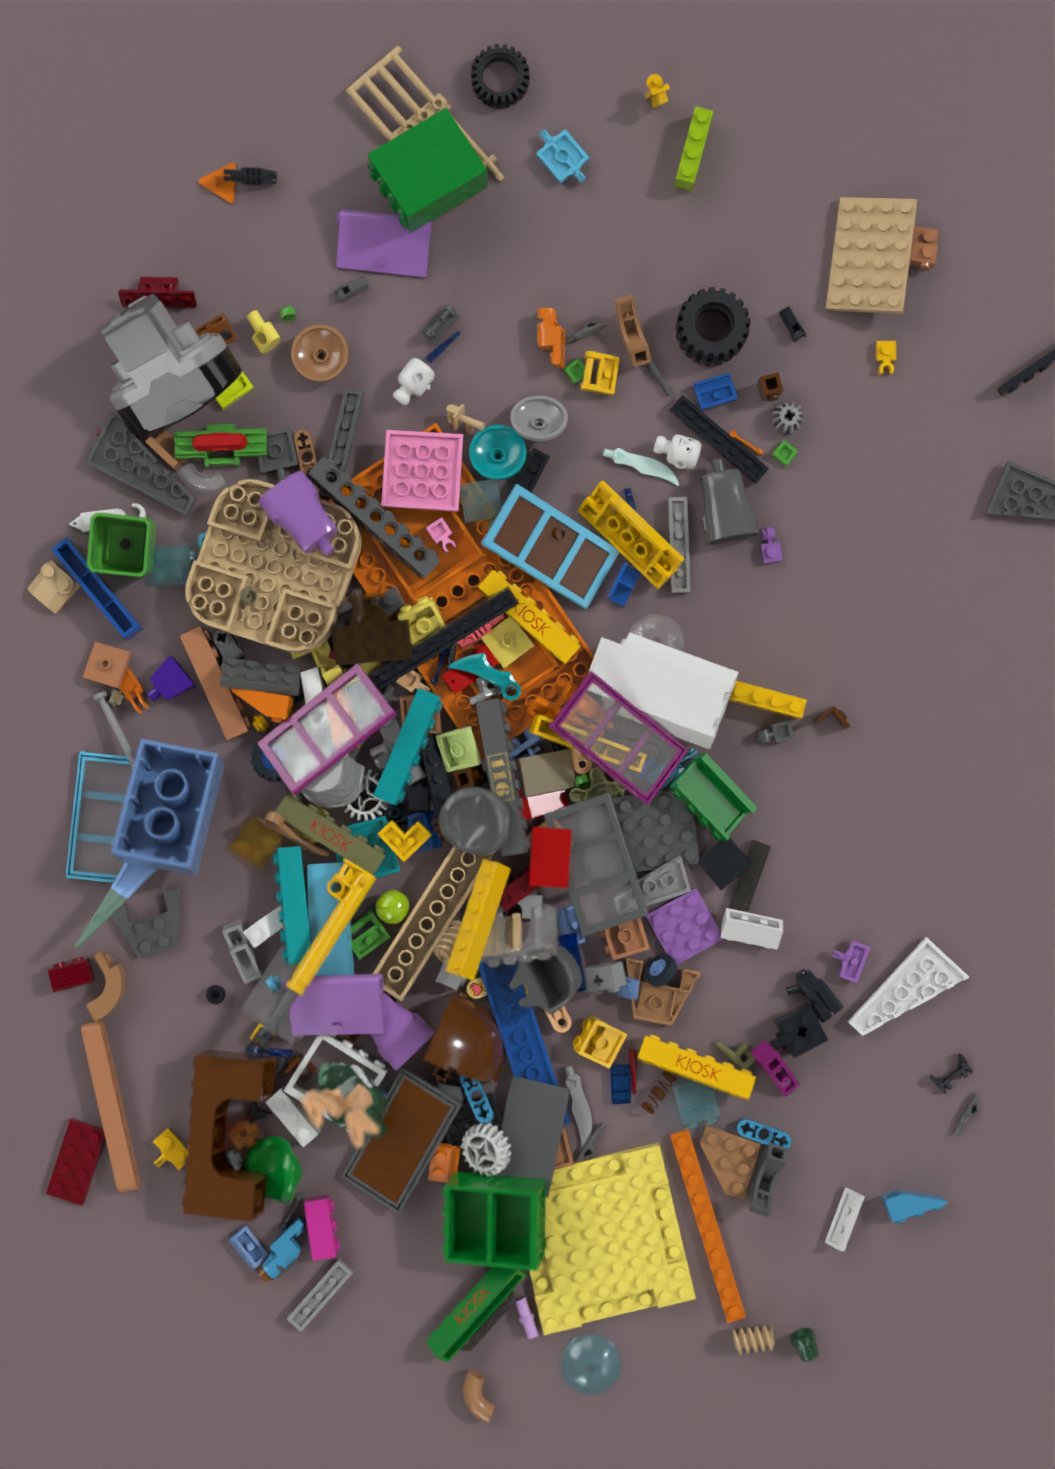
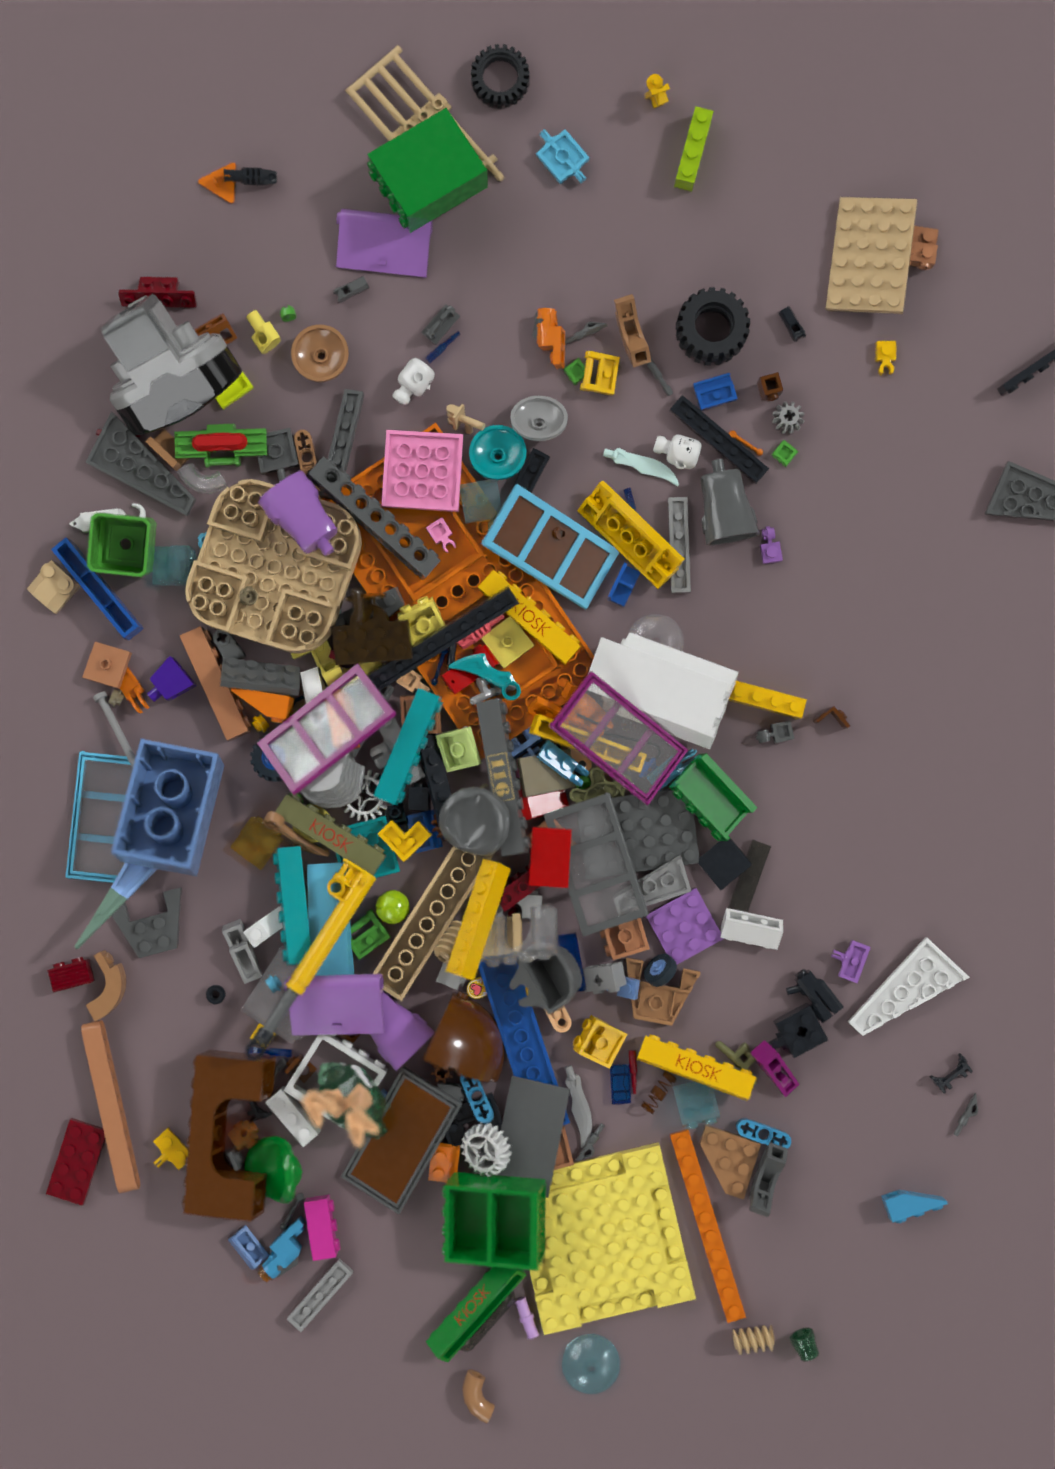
(469, 776): reddish brown brick -> none
(561, 763): none -> dark azure hinge
(568, 923): medium blue slope -> none
(844, 1219): white plate -> none

